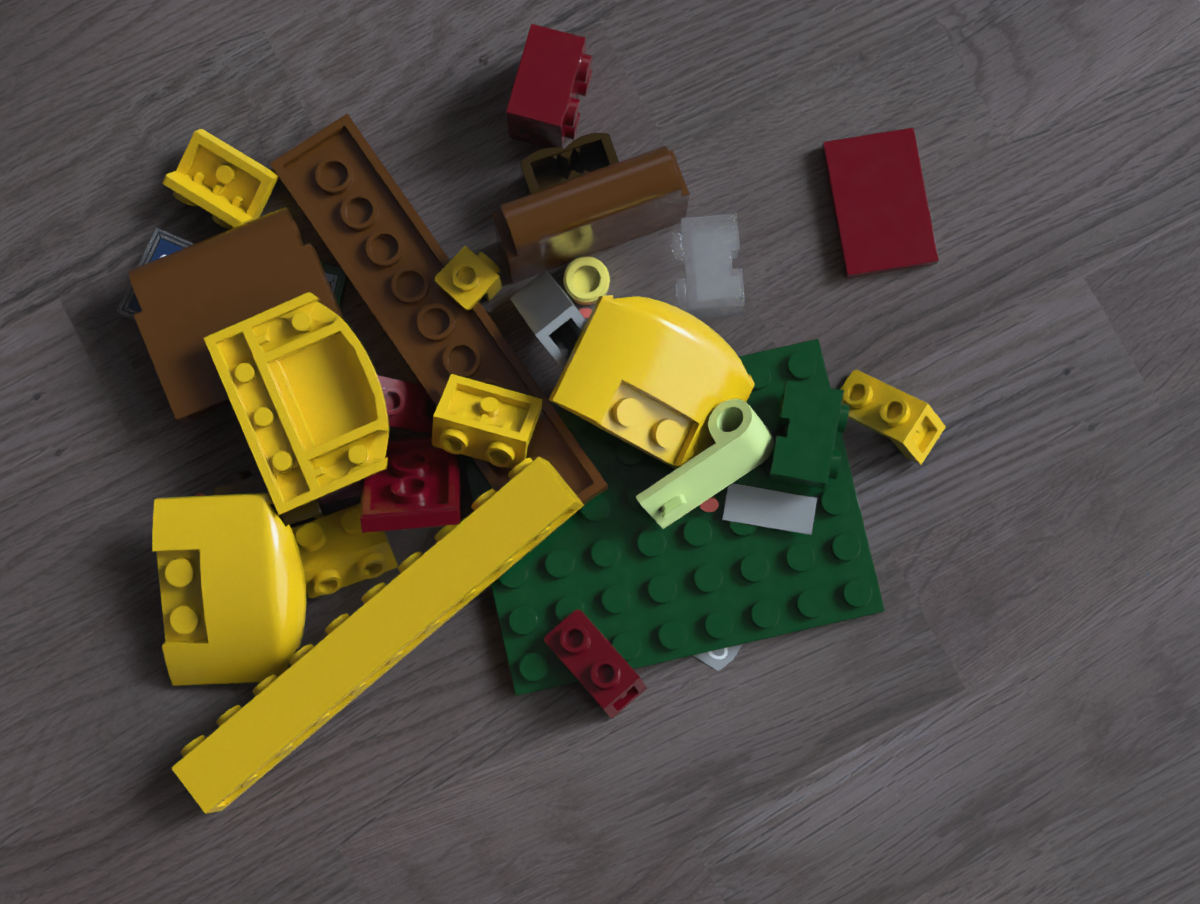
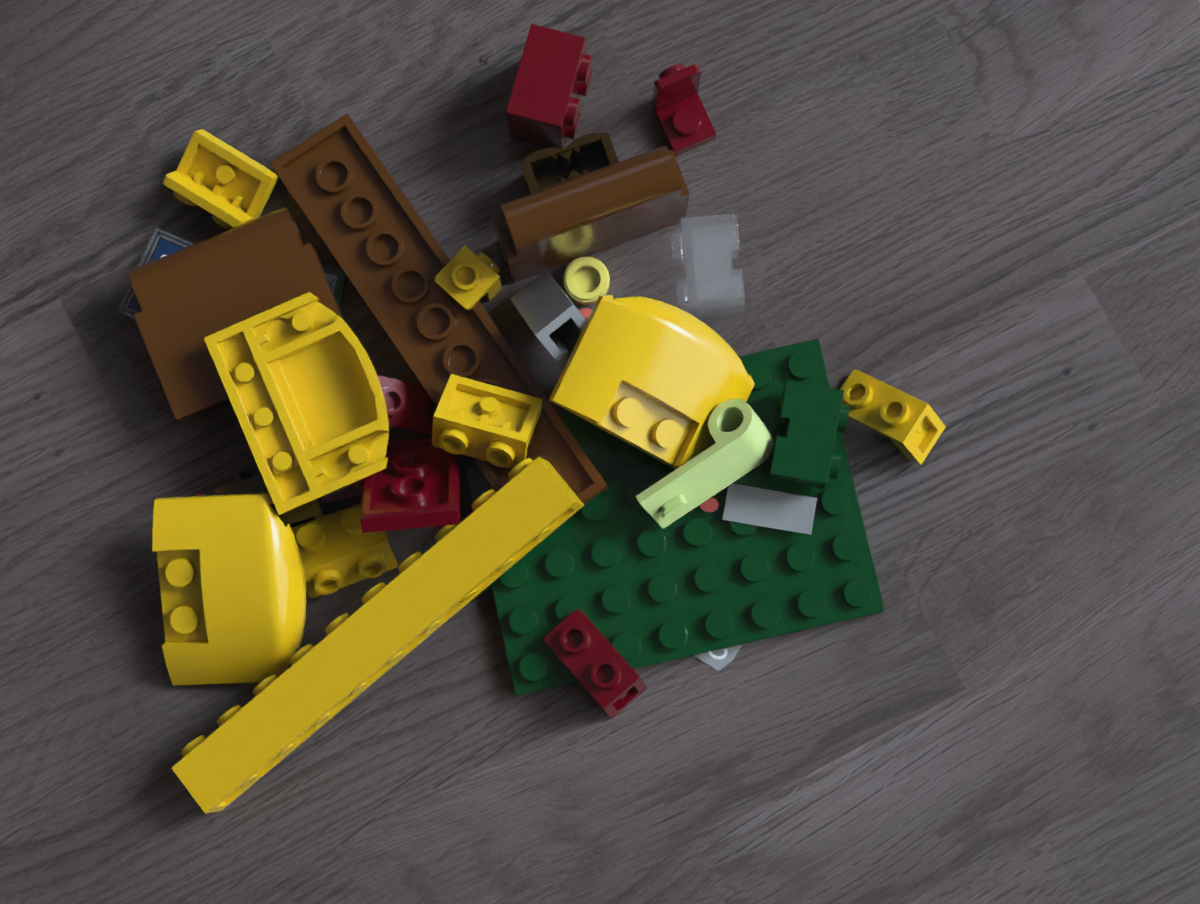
(681, 109): none -> dark red bracket
(880, 203): dark red tile -> none

